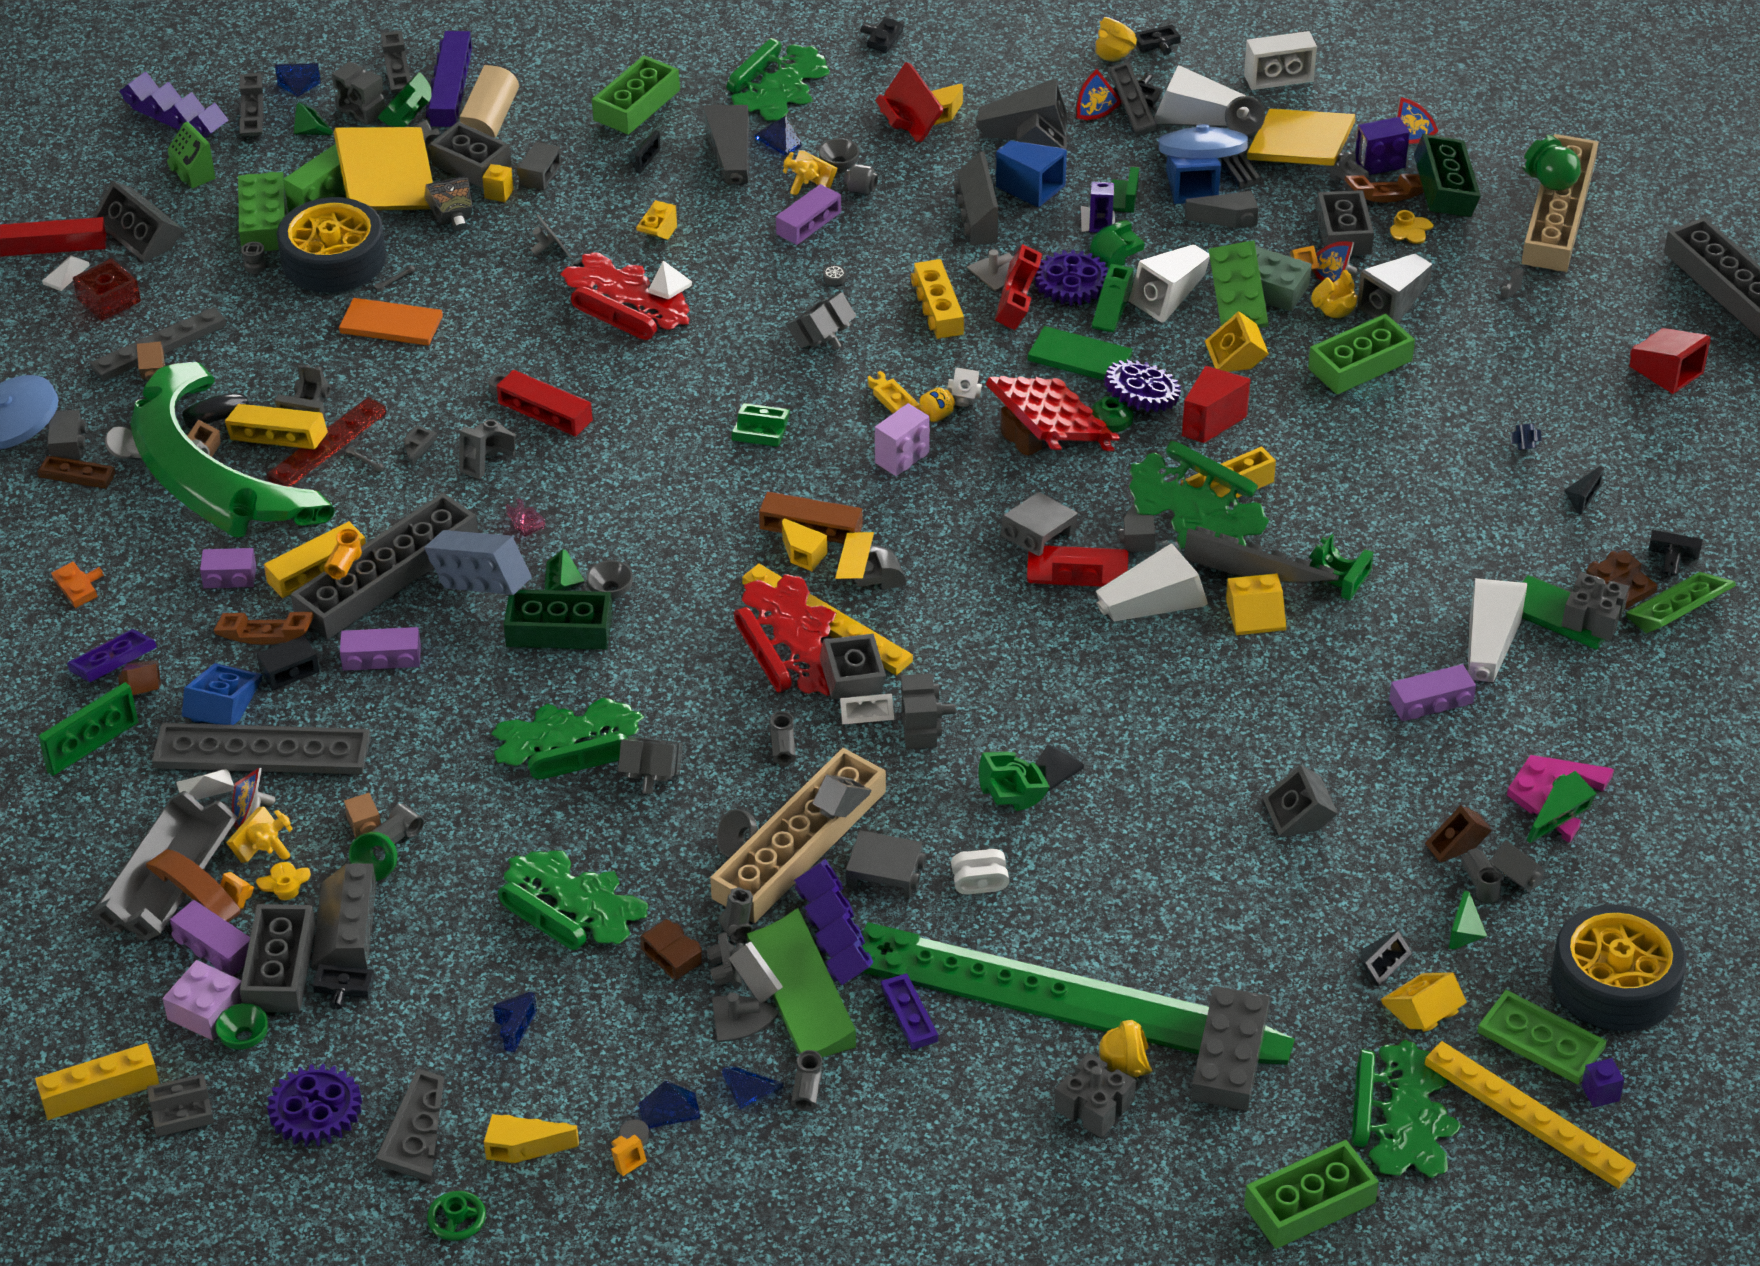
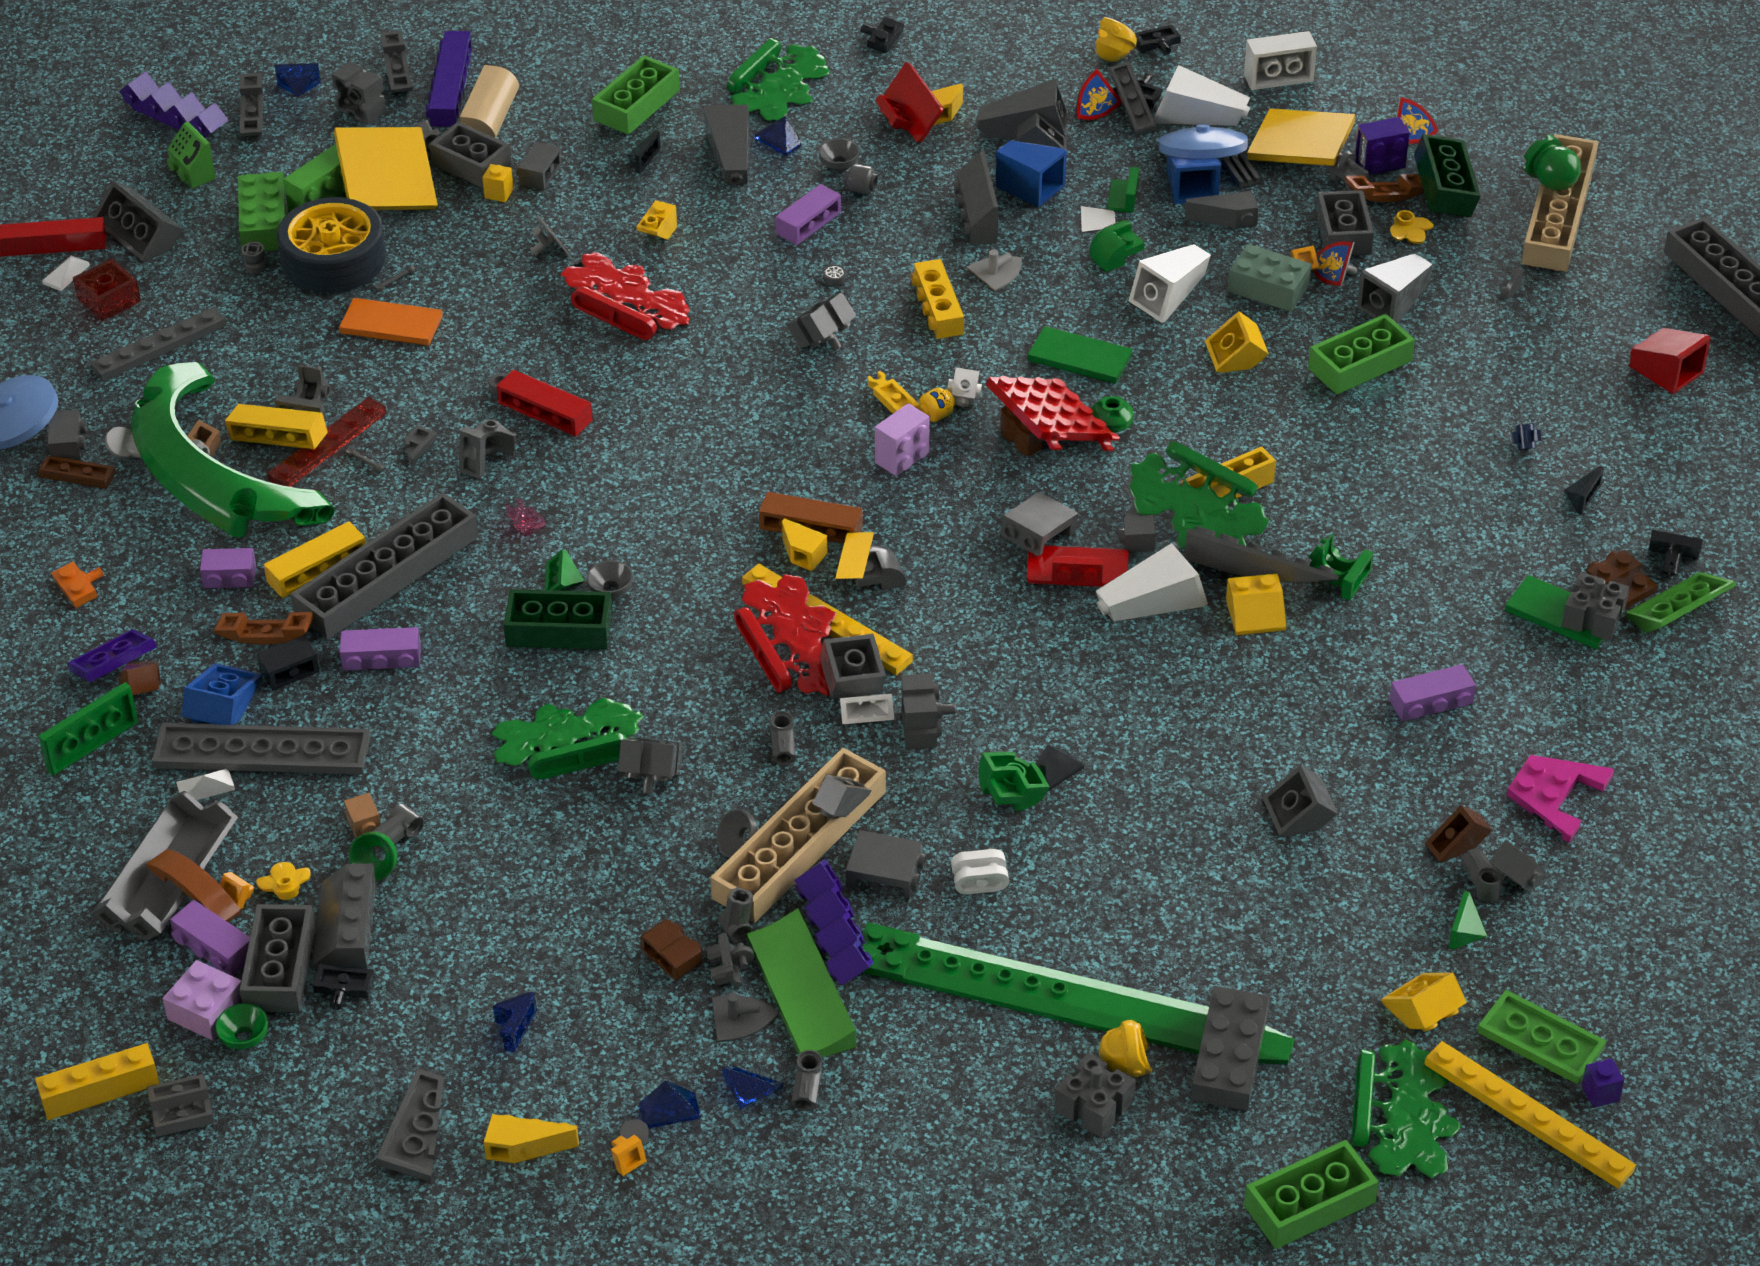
(150, 358): medium nougat brick -> none
(213, 408): black cylinder -> none
(247, 798): shield -> none
(260, 833): yellow piece -> none
(309, 122): green slope -> none
(314, 1105): dark purple gear -> none
(344, 553): light orange piece -> none
(407, 102): green brick -> none
(450, 201): torso -> none
(457, 1211): green piece -> none
(478, 562): sand blue brick -> none
(586, 896): green plant -> none
(668, 282): white slope -> none
(755, 972): light grey tile -> none
(760, 424): green slope -> none
(809, 168): yellow piece -> none
(909, 1011): dark purple plate -> none
(1014, 299): red arch -> none
(1071, 277): dark purple gear -> none
(1101, 202): dark purple torso -> none
(1113, 297): green slope -> none
(1142, 385): dark purple gear -> none
(1214, 404): red slope -> none
(1238, 282): bright green plate -> none
(1249, 124): dark grey piece -> none
(1335, 298): yellow helmet -> none
(1384, 956): black slope -> none
(1493, 625): white slope -> none
(1566, 800): green slope -> none
(1618, 967): wheel -> none

